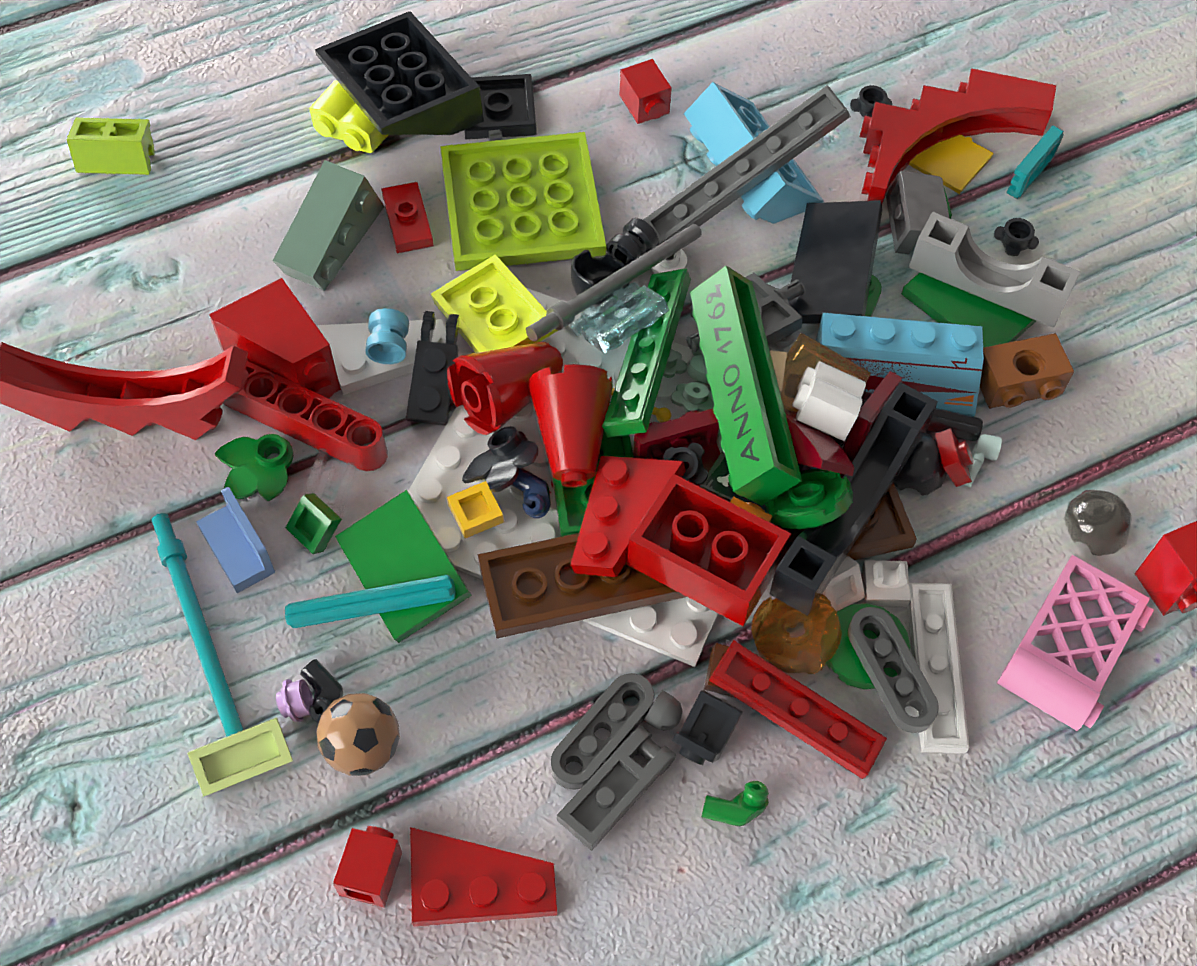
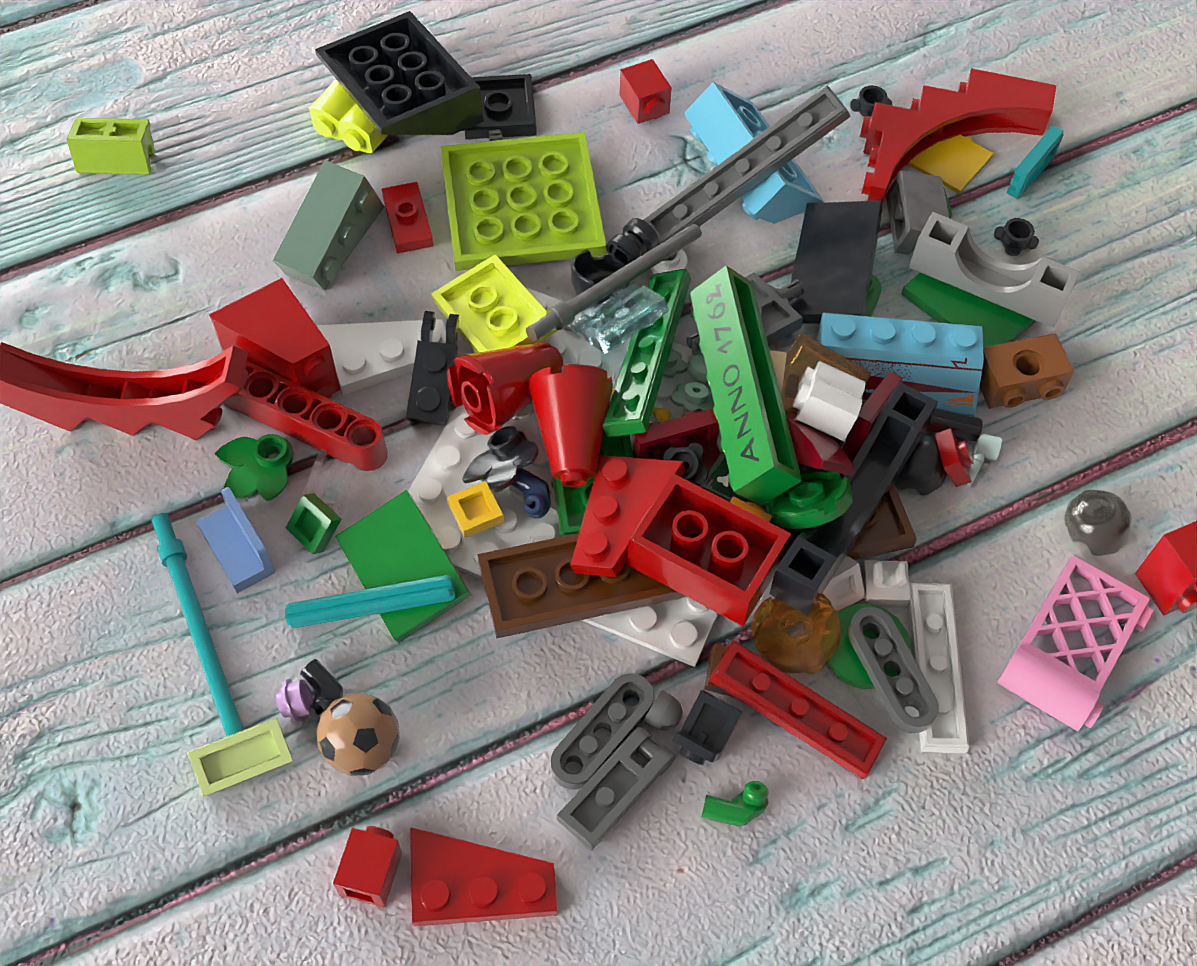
(387, 336): medium azure wheel -> none

